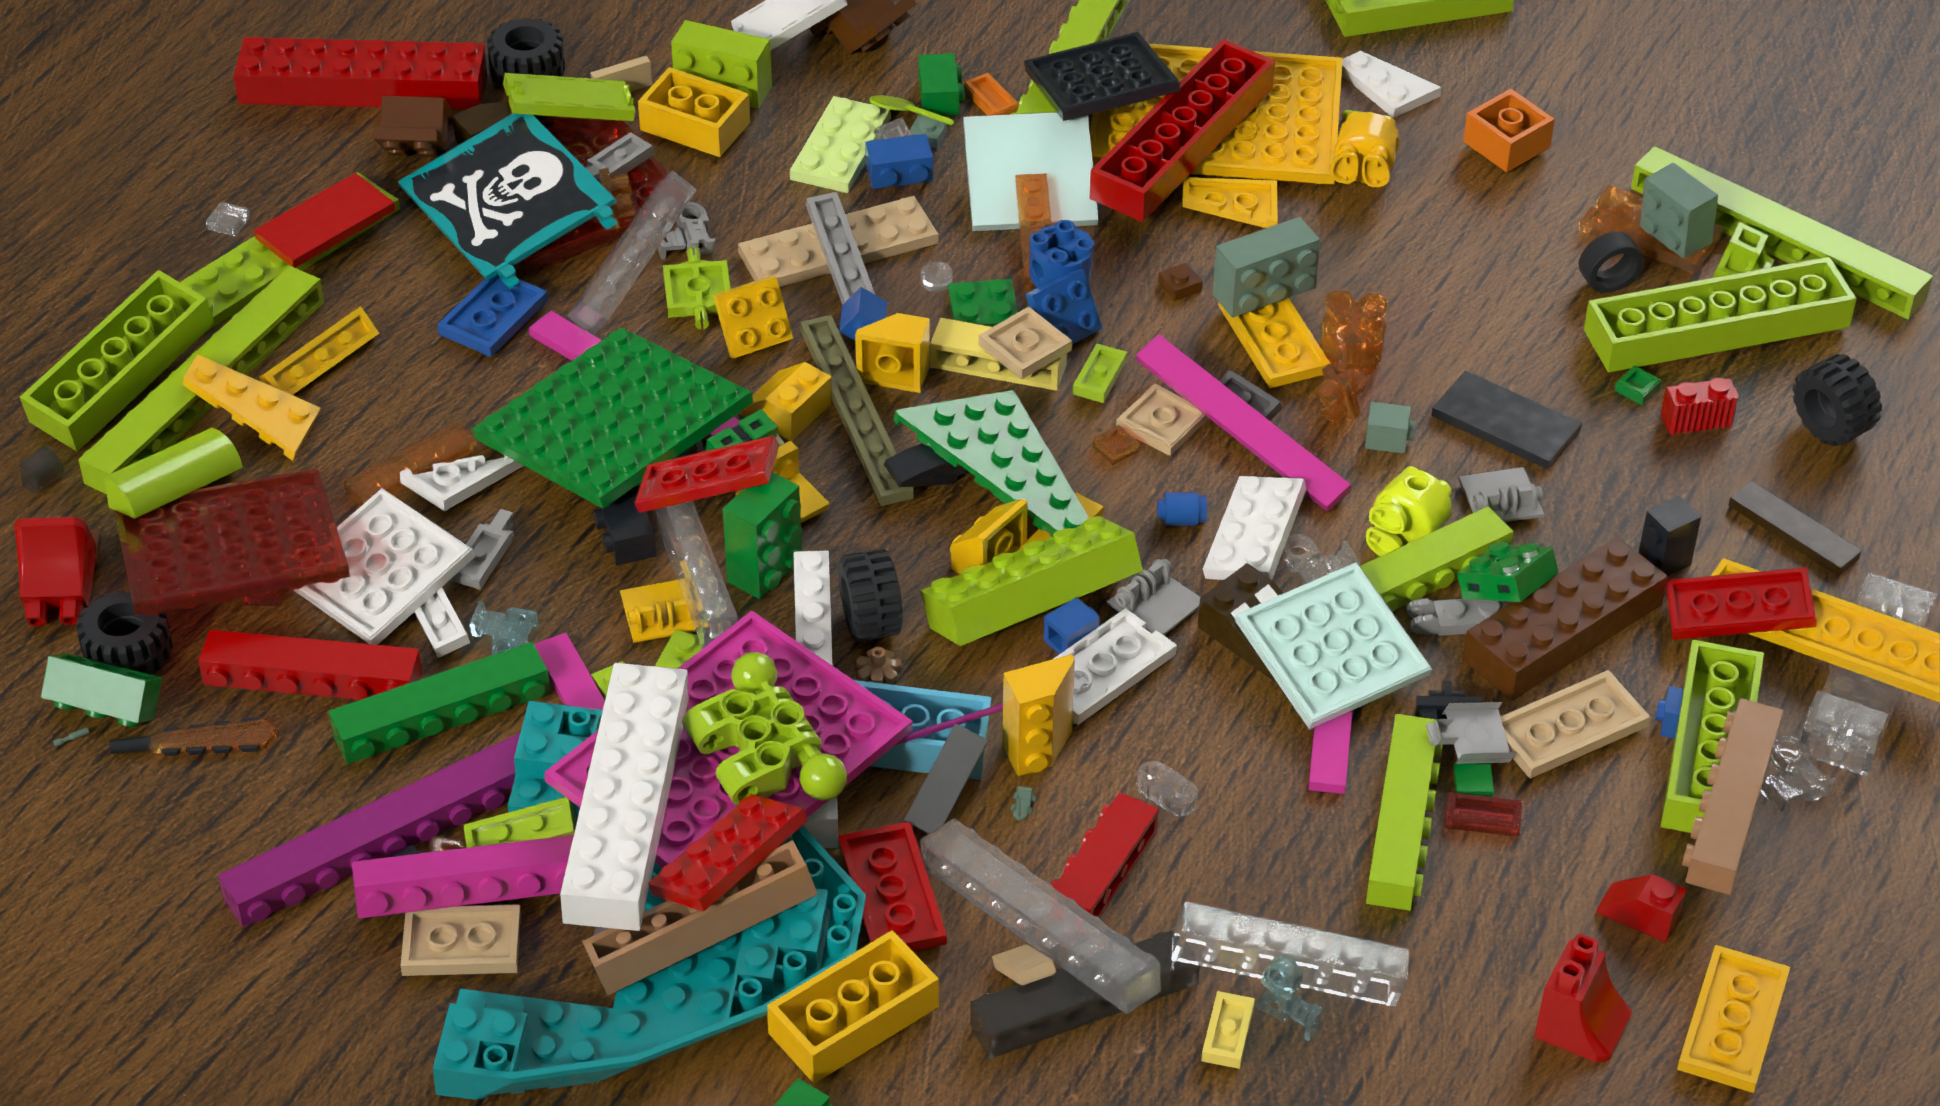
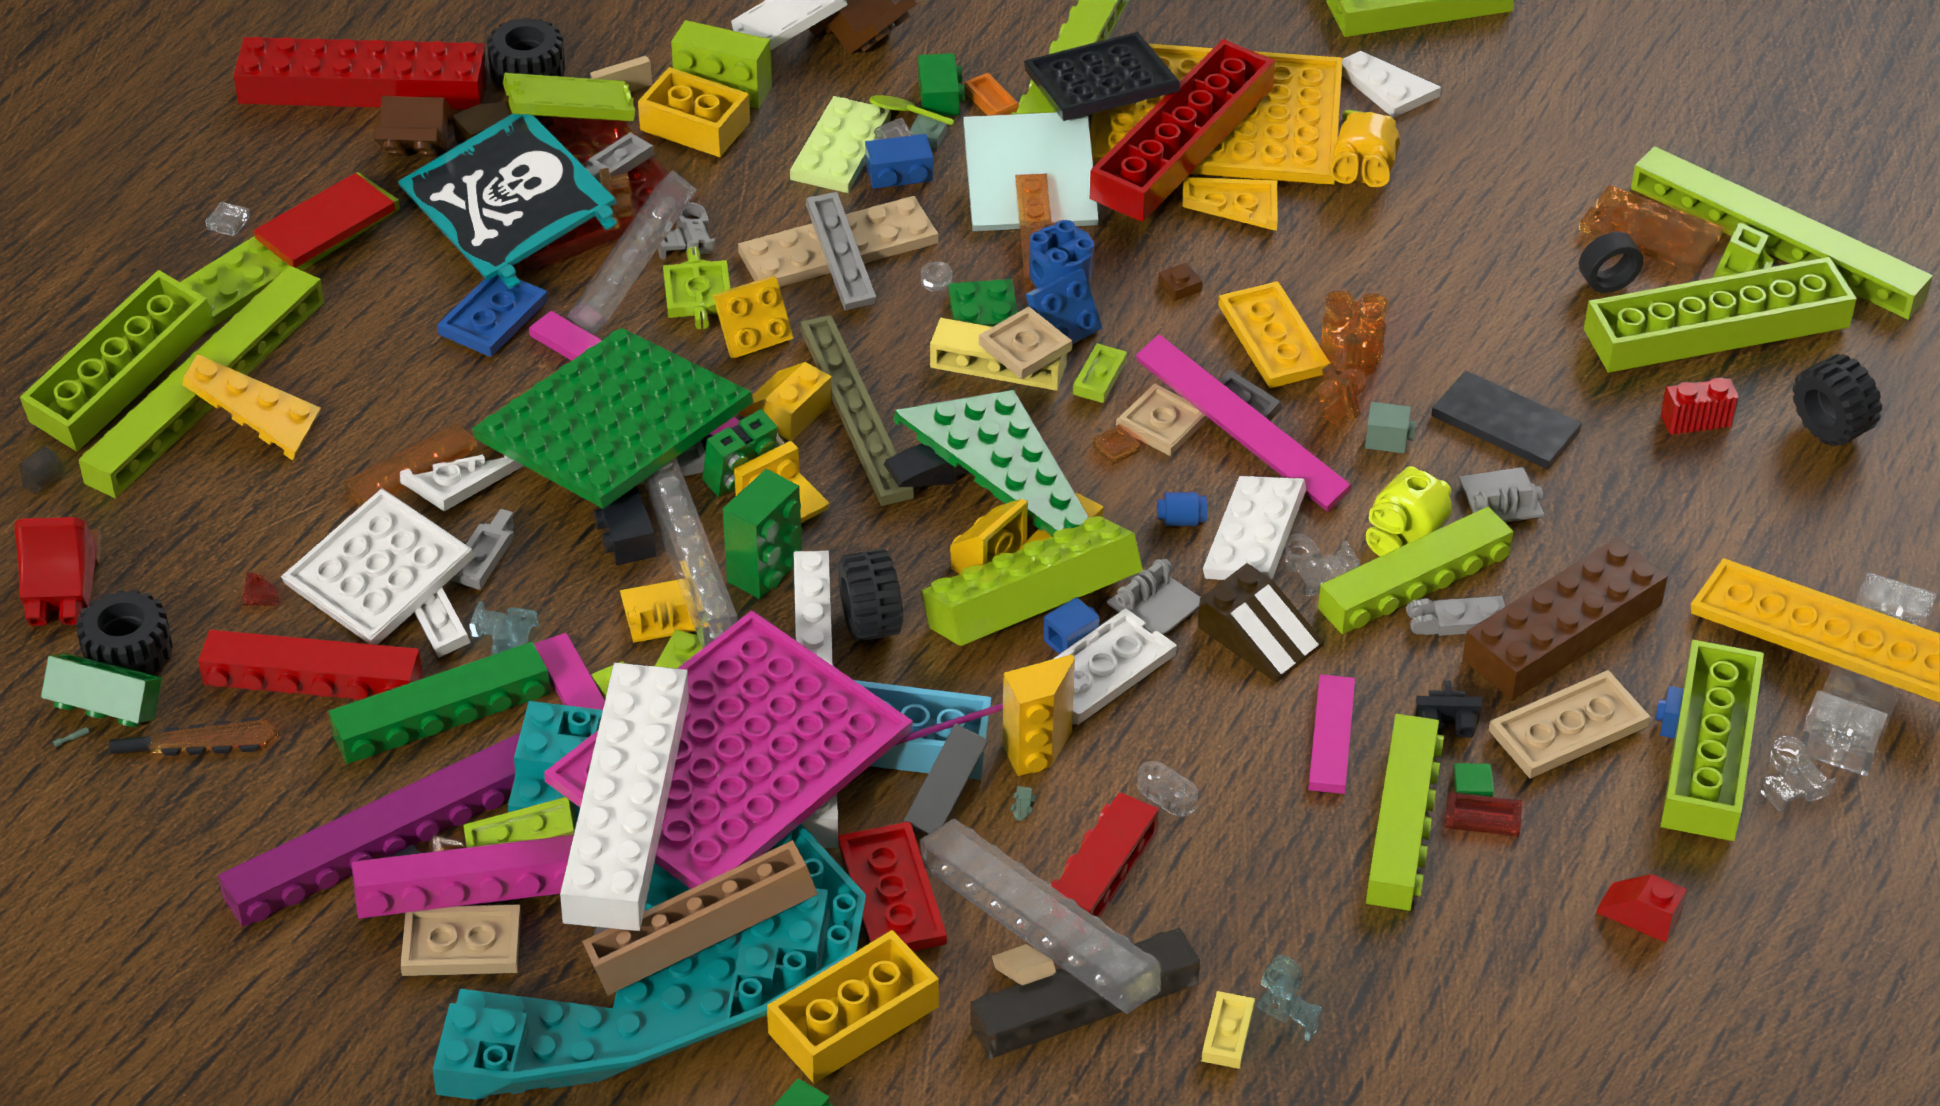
(171, 473): lime brick -> none
(232, 543): clear red plate -> none
(321, 353): yellow plate -> none
(707, 474): red tile -> none
(727, 852): red plate -> none
(769, 735): lime connector -> none
(861, 310): blue brick -> none
(878, 666): medium nougat plant -> none
(894, 352): yellow slope -> none
(1266, 266): sand green brick -> none
(1326, 959): clear brick -> none
(1333, 645): light aqua tile -> none
(1474, 731): light grey piece -> none
(1507, 572): green piece -> none
(1508, 130): orange brick -> none
(1581, 1004): red hips -> none
(1638, 385): green tile -> none
(1670, 535): black brick -> none
(1678, 210): sand green brick -> none
(1733, 797): medium nougat brick -> none
(1733, 1018): yellow plate -> none
(1740, 603): red tile -> none
(1795, 528): tile -> none

